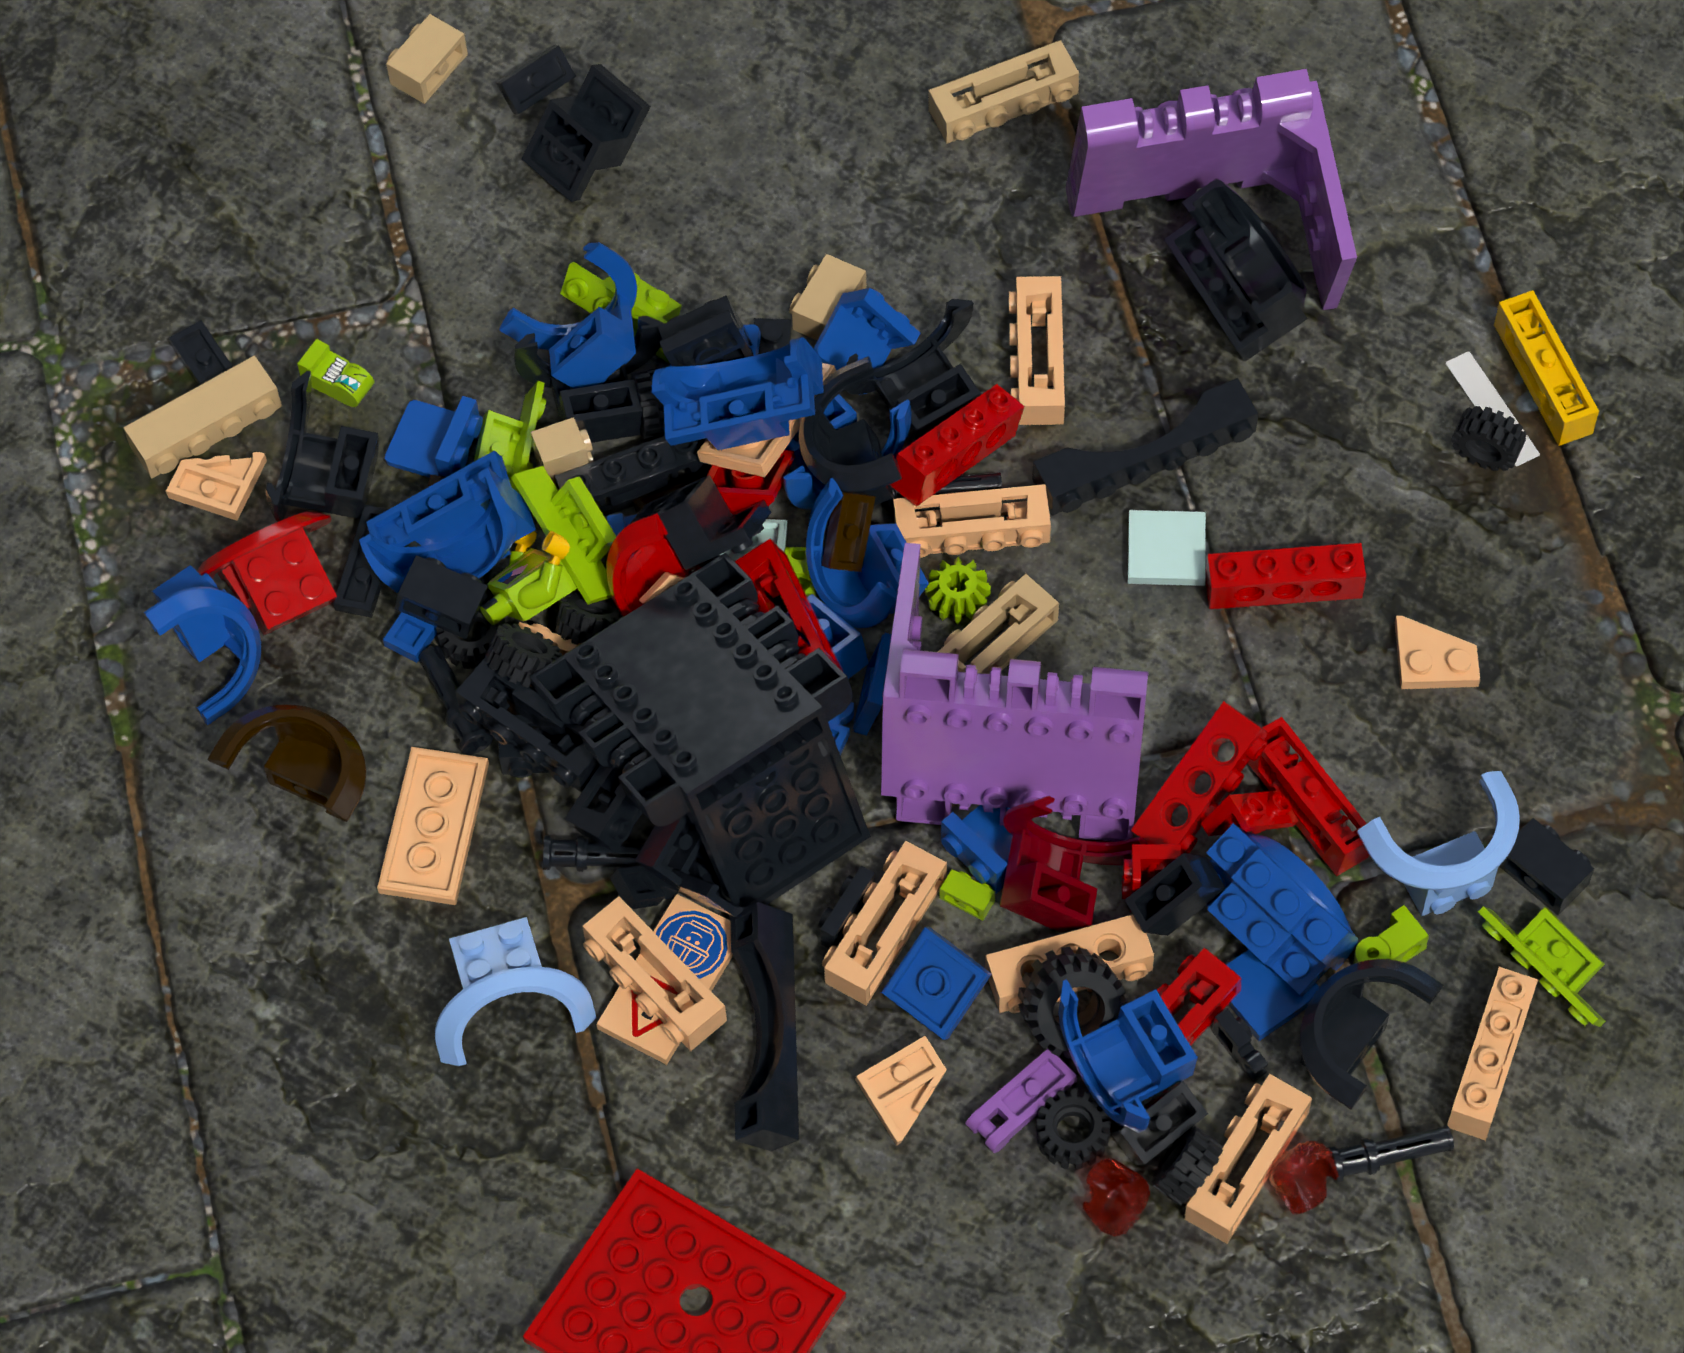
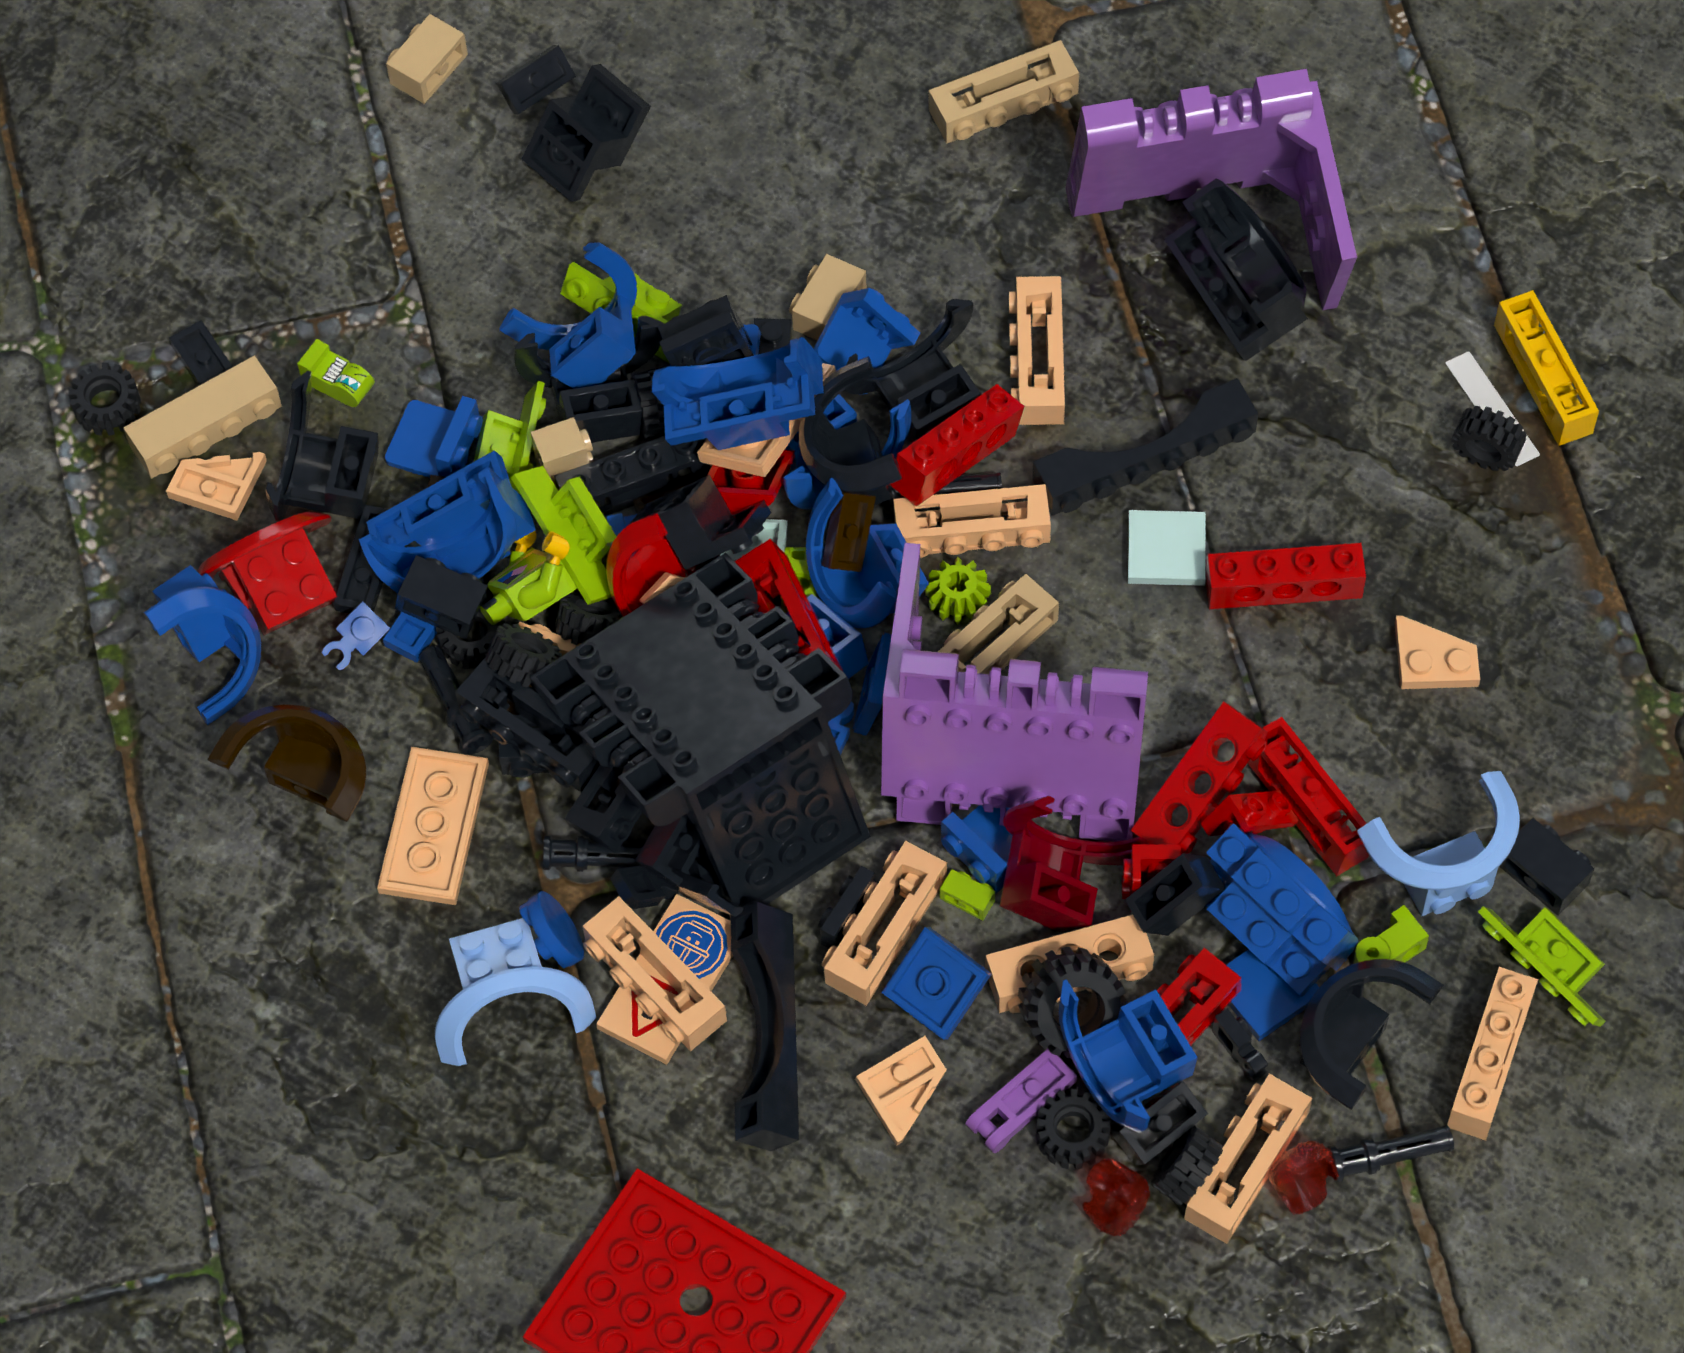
(100, 381): none -> black tyre
(359, 631): none -> plate
(554, 929): none -> blue tile

